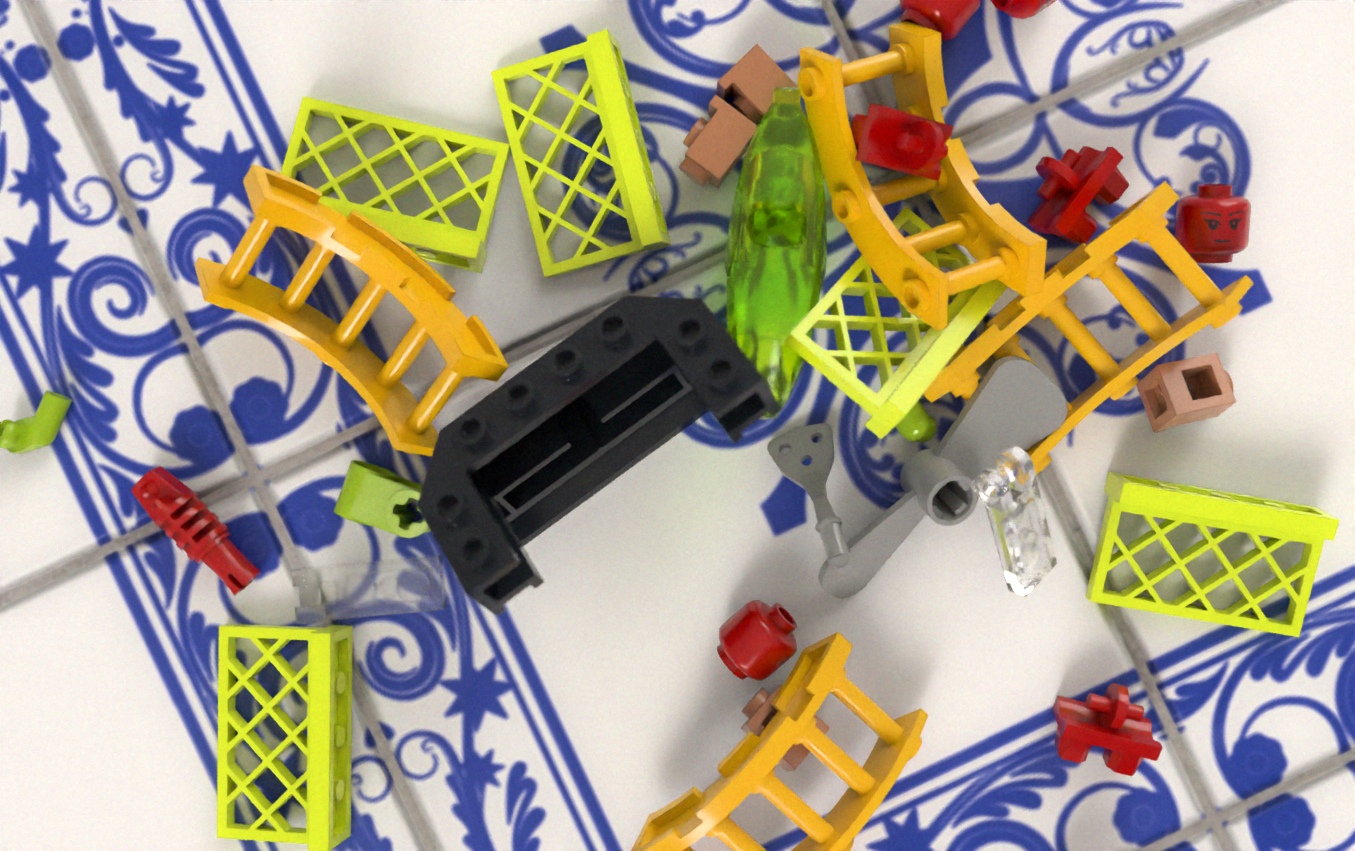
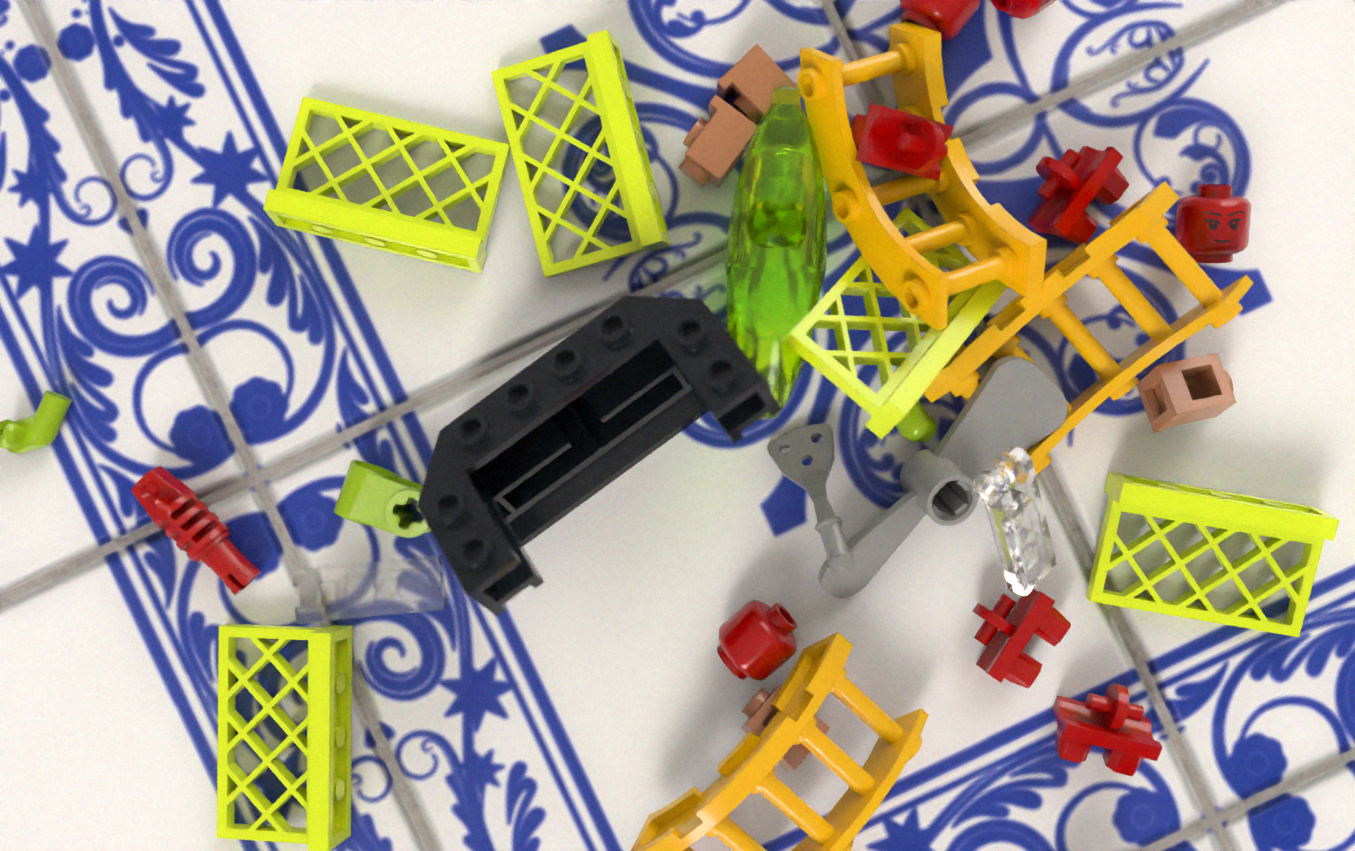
(391, 268): yellow fence -> none
(1005, 652): none -> red hips

